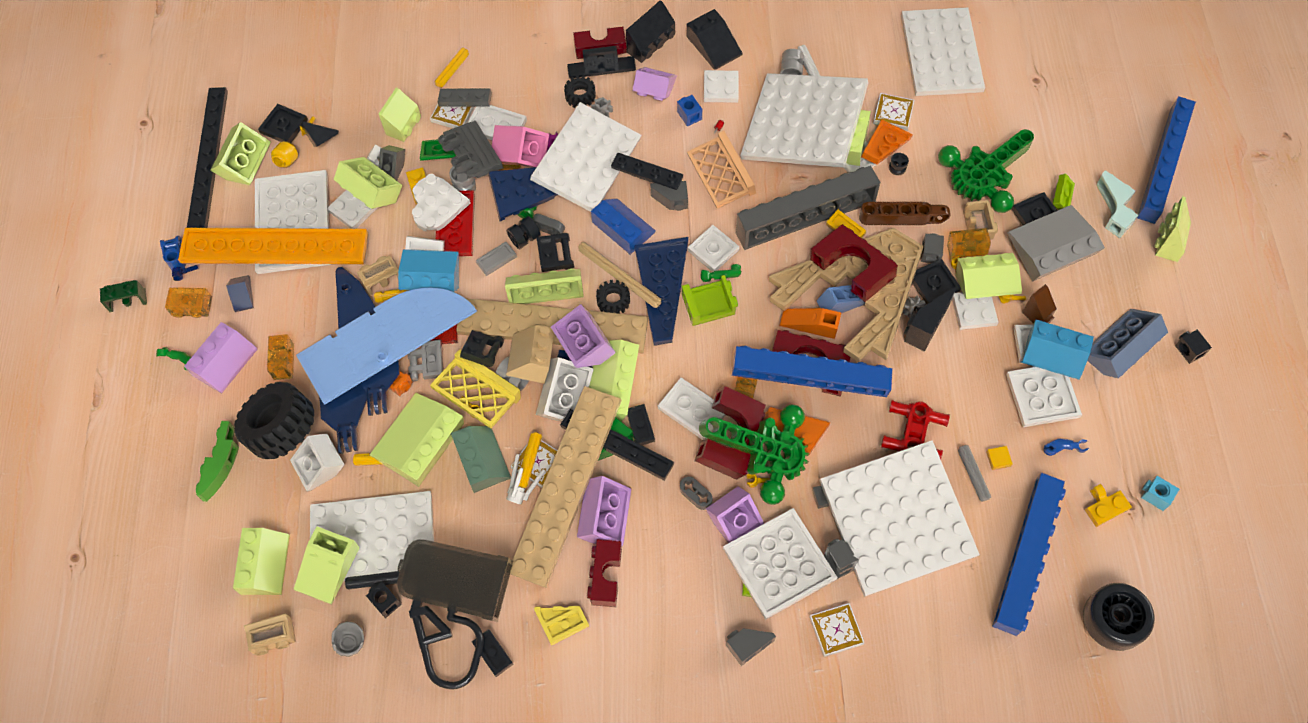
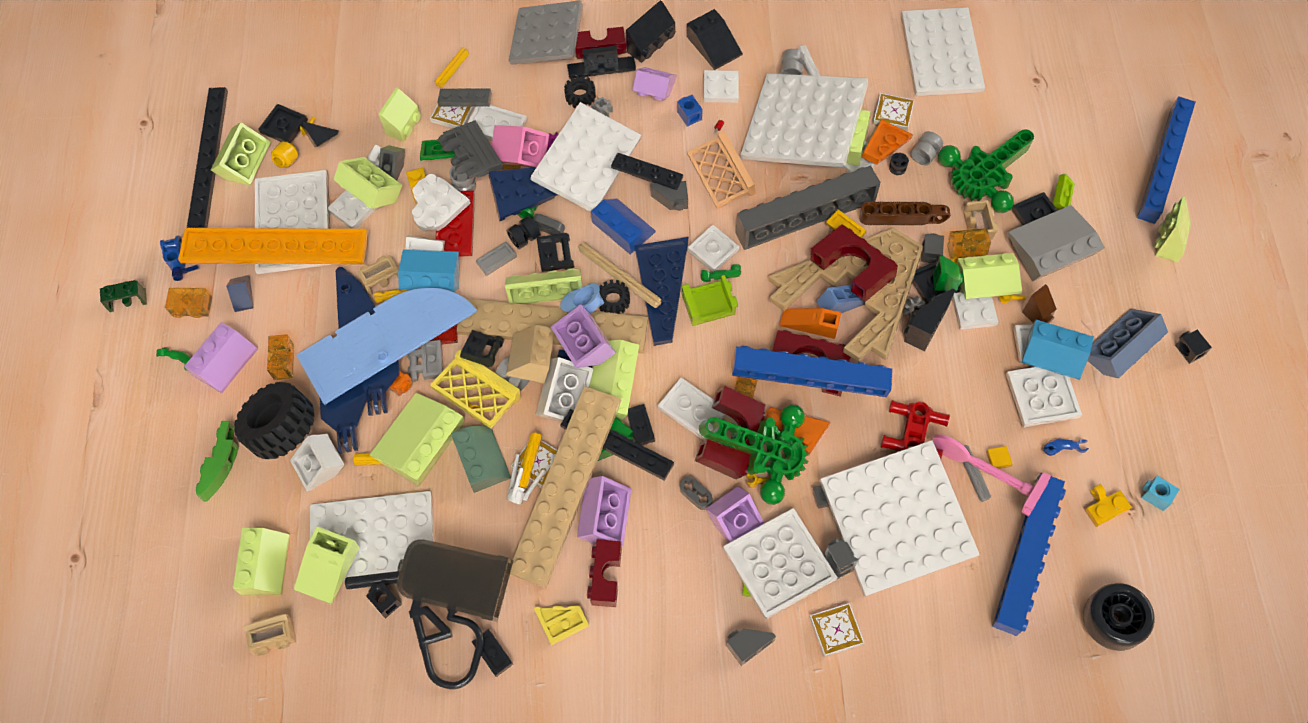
(347, 639): light grey hair -> none
(546, 32): none -> light grey plate
(586, 295): none -> light blue piece
(926, 148): none -> light grey wheel
(946, 275): none -> green slope
(956, 451): none -> bright pink piece
(1117, 196): light aqua arch -> none

